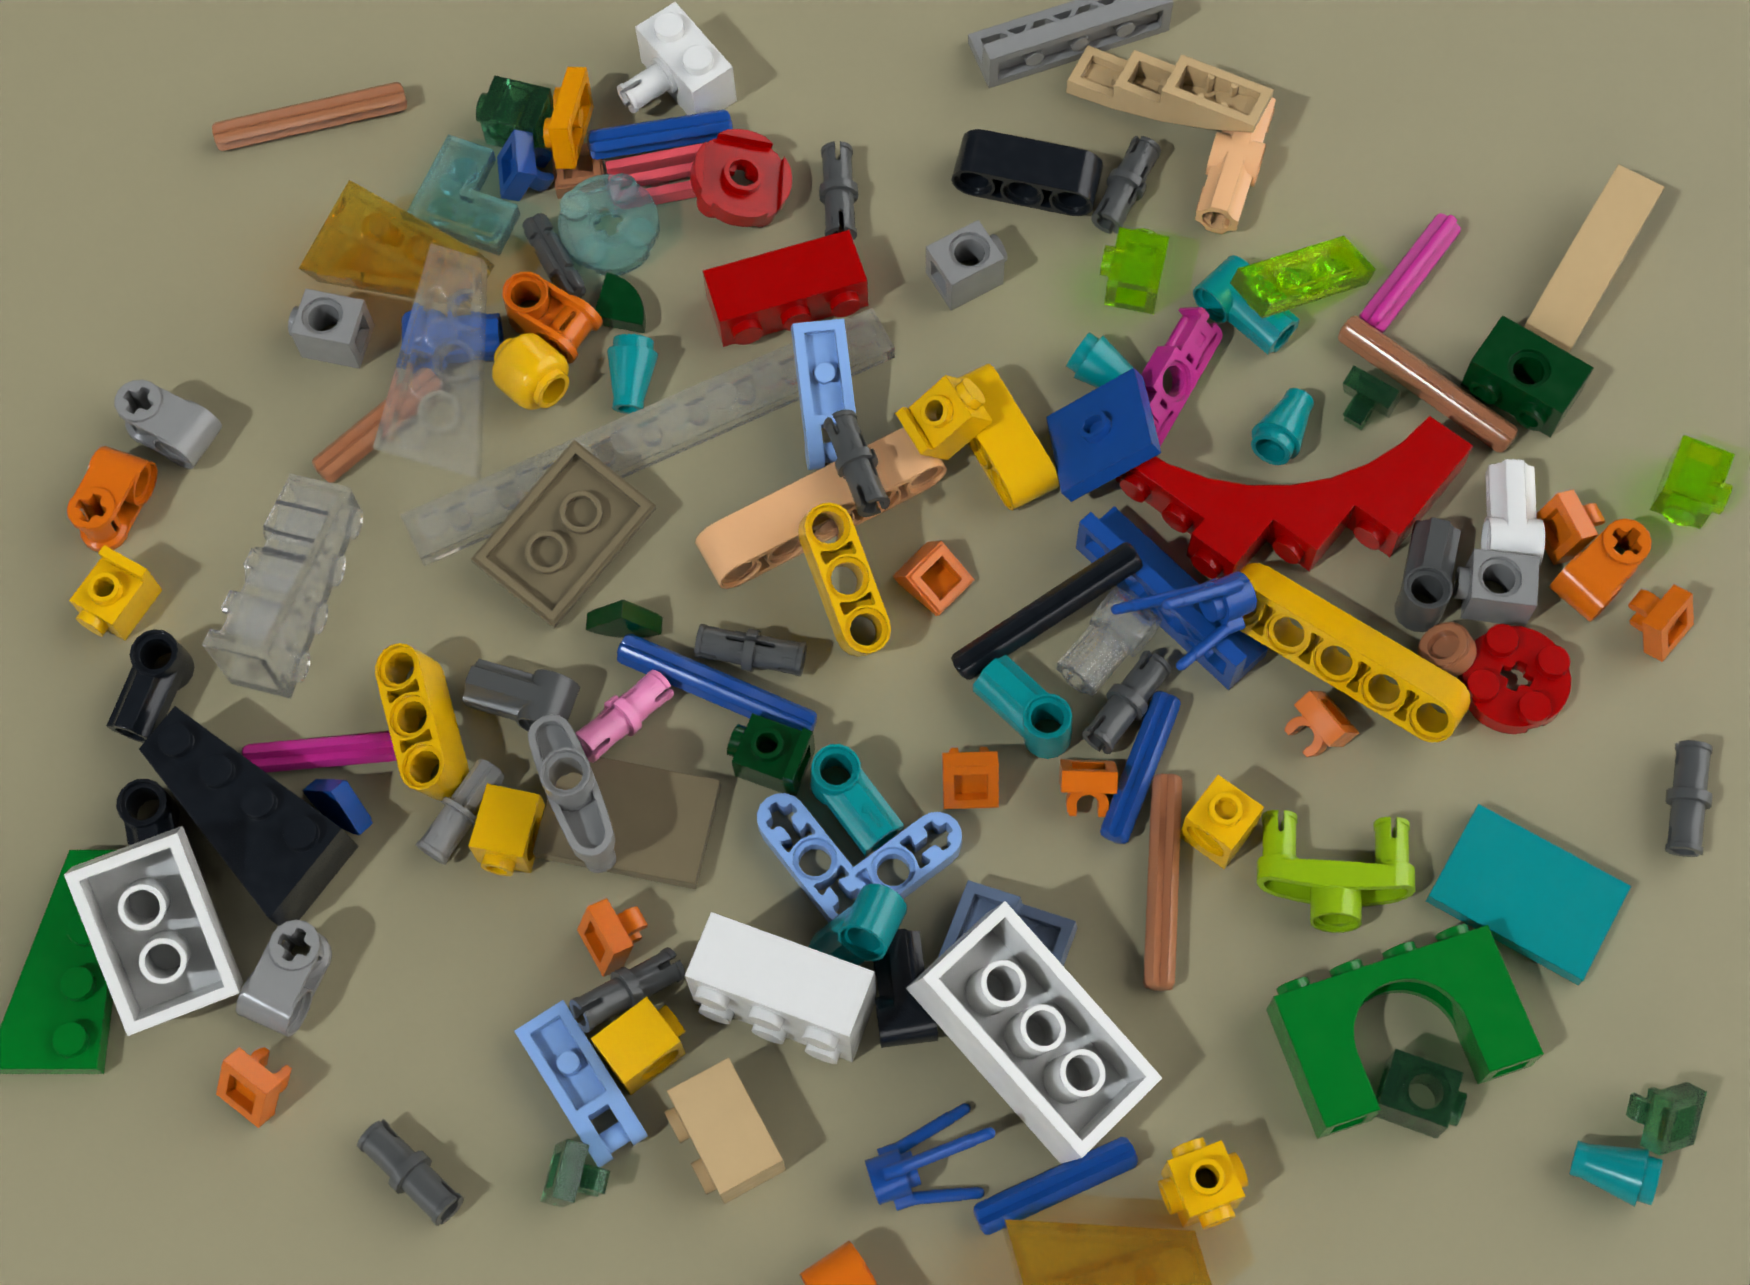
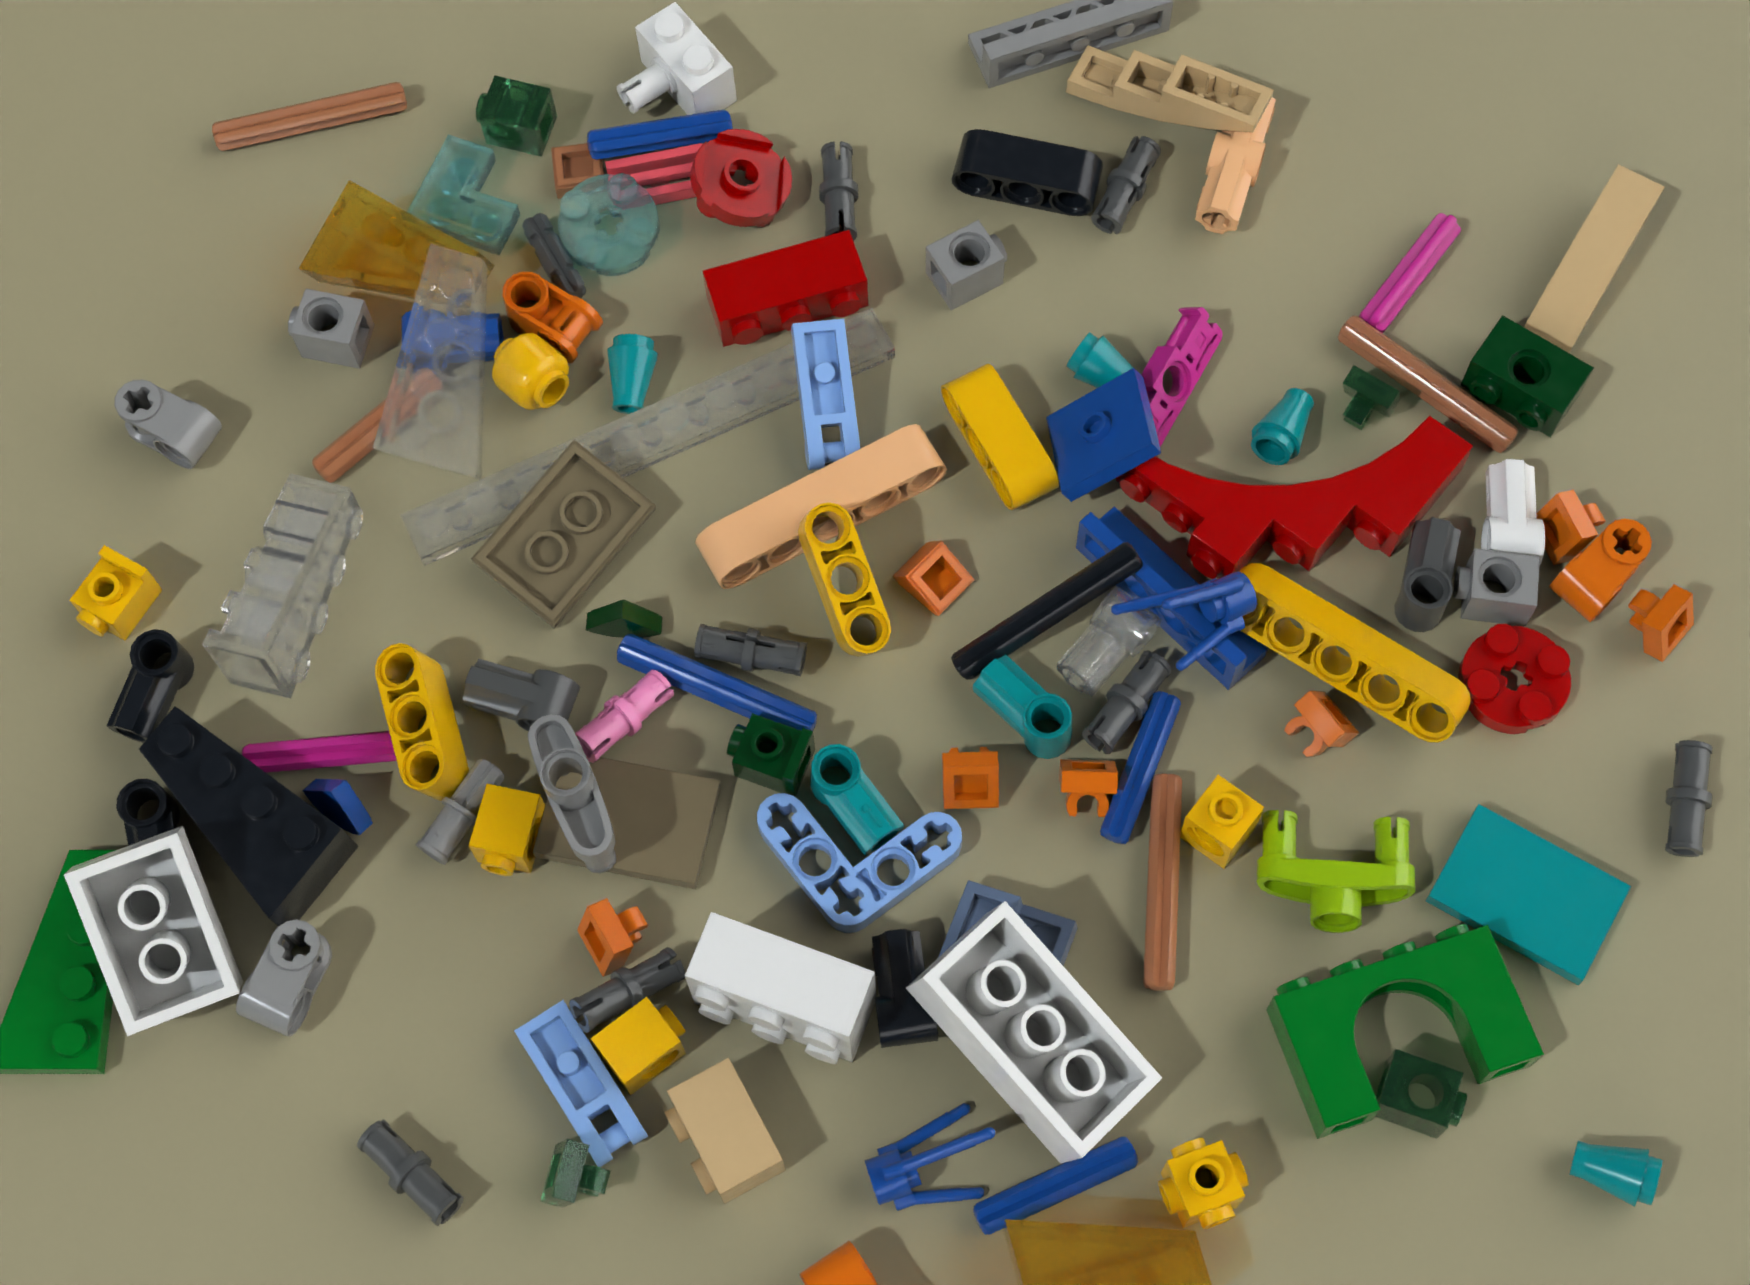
(111, 493): orange piece -> none
(250, 1086): orange tile -> none
(518, 166): blue tile -> none
(570, 118): light orange plate -> none
(621, 305): dark green tile -> none
(856, 463): dark grey pin -> none
(864, 928): teal piece -> none
(945, 417): yellow brick -> none
(1134, 269): clear neon green brick -> none
(1226, 304): teal piece -> none
(1302, 276): clear neon green plate -> none
(1448, 647): nougat tile -> none
(1668, 1115): clear green tile -> none
(1693, 483): clear neon green brick -> none

